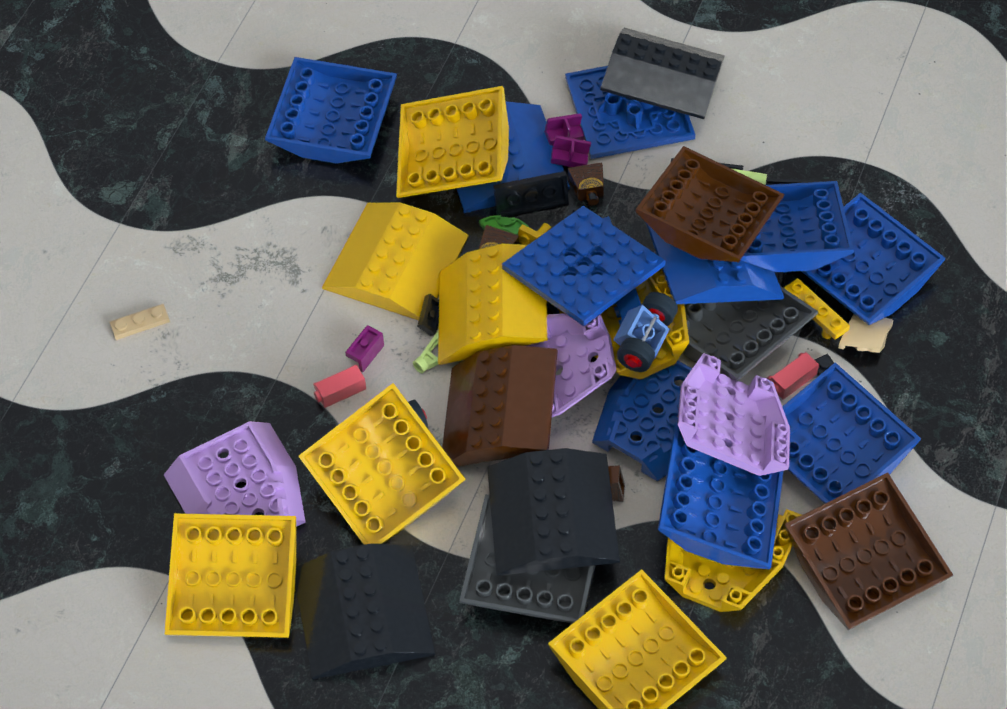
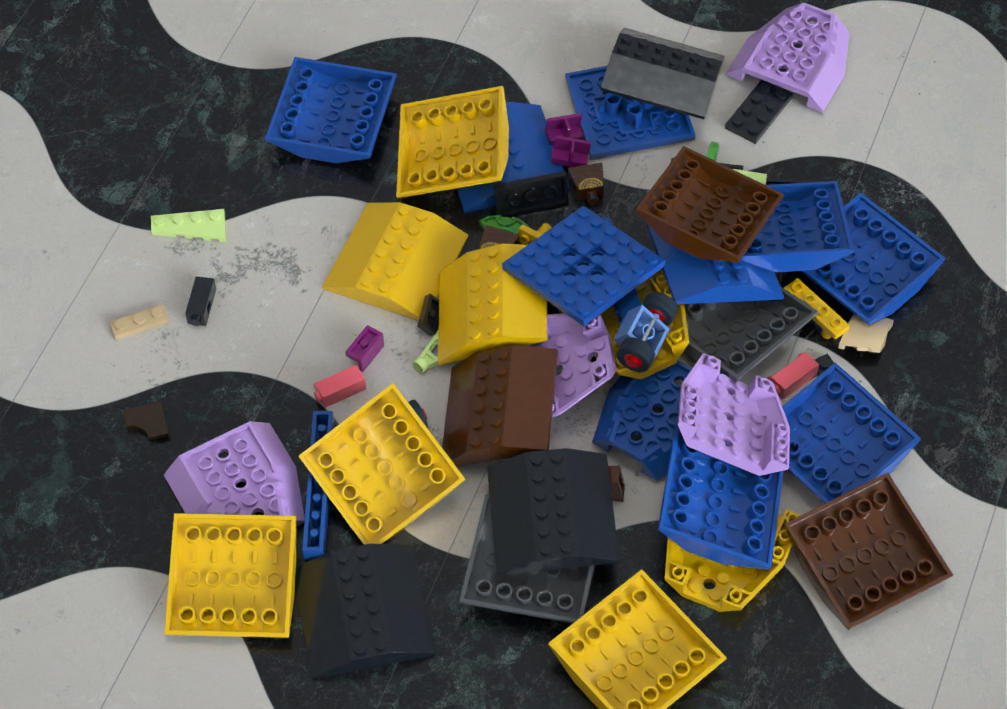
(148, 419): none -> dark brown tile
(200, 224): none -> yellowish green wing
(200, 301): none -> black brick
(317, 500): none -> blue brick
(713, 150): none -> bright green tile
(758, 111): none -> black plate
(812, 69): none -> lavender wedge

